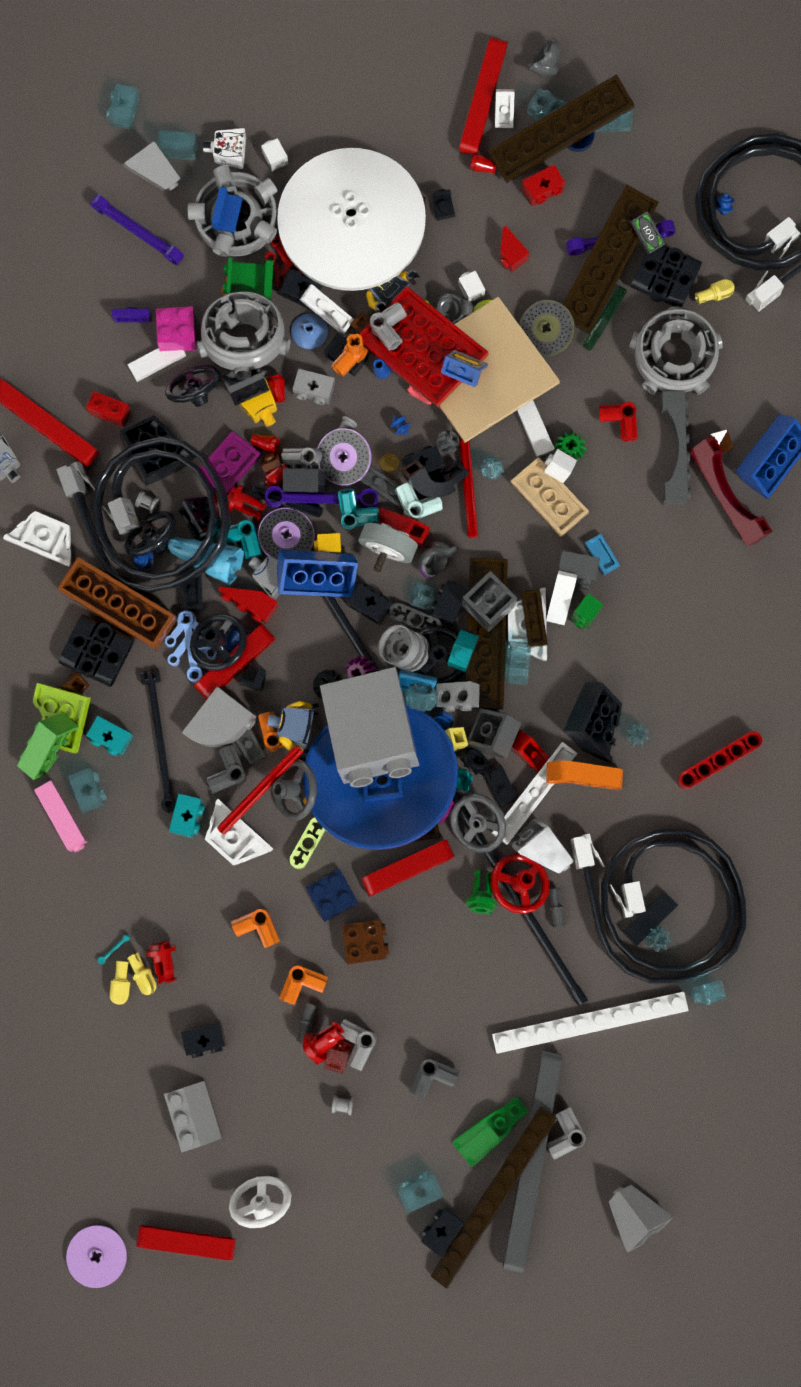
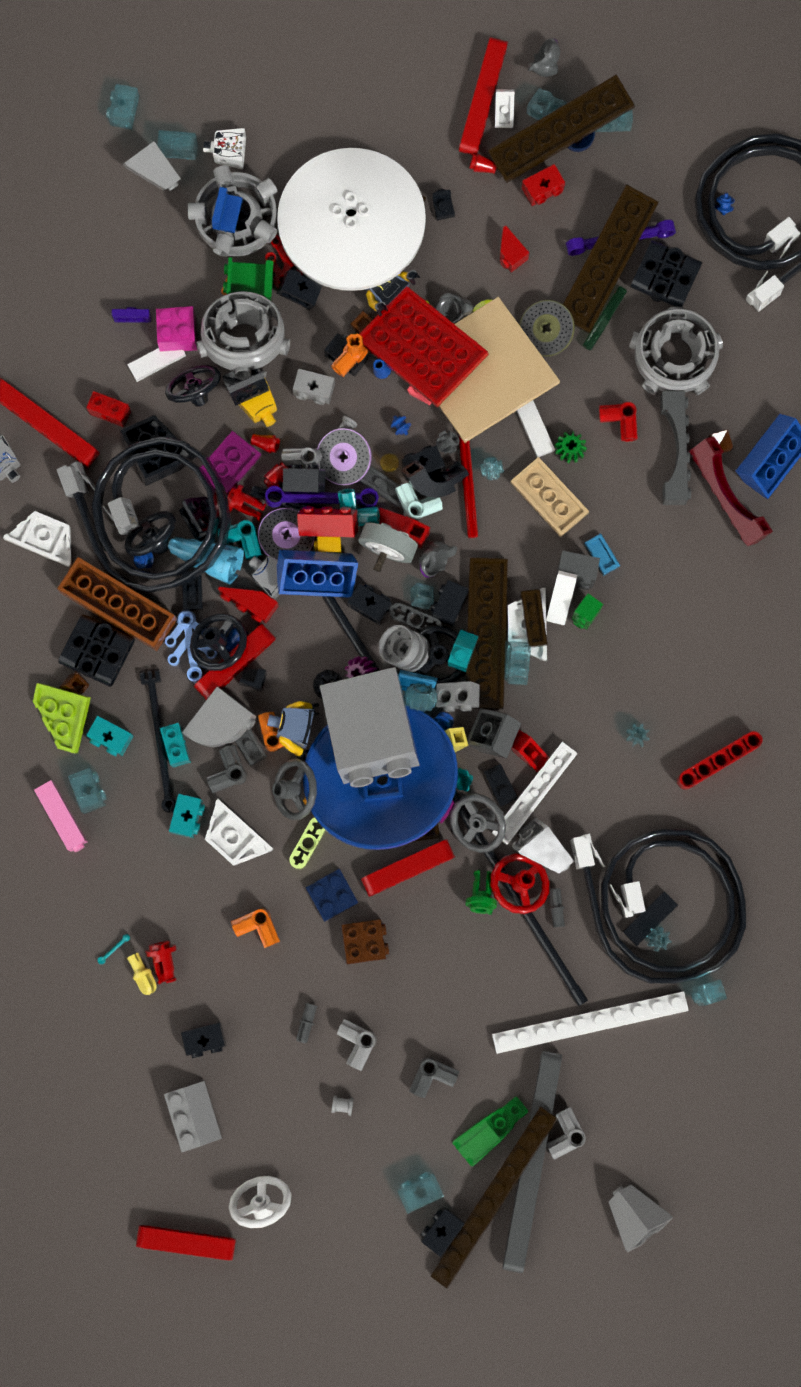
(44, 744): bright green wedge -> none
(90, 1271): lavender piece -> none
(103, 207): dark purple piece -> none
(120, 985): light yellow arm -> none
(147, 502): light grey bush -> none
(175, 745): none -> teal brick
(260, 789): red axle -> none
(271, 461): reddish brown plate -> none
(274, 154): white brick -> none
(277, 387): red cone -> none
(293, 986): orange piece -> none
(309, 339): medium blue dish -> none
(317, 1045): red piece -> none
(326, 309): white tile -> none
(327, 522): none -> brick
(338, 1057): clear red bracket -> none
(388, 318): light grey piece -> none
(463, 368): blue panel -> none
(471, 286): white brick -> none
(481, 763): black gear -> none
(489, 601): dark grey brick -> none
(559, 465): white brick -> none
(584, 774): orange beam -> none
(594, 720): black wedge -> none
(647, 232): dark grey tile -> none
(716, 291): light yellow arm -> none

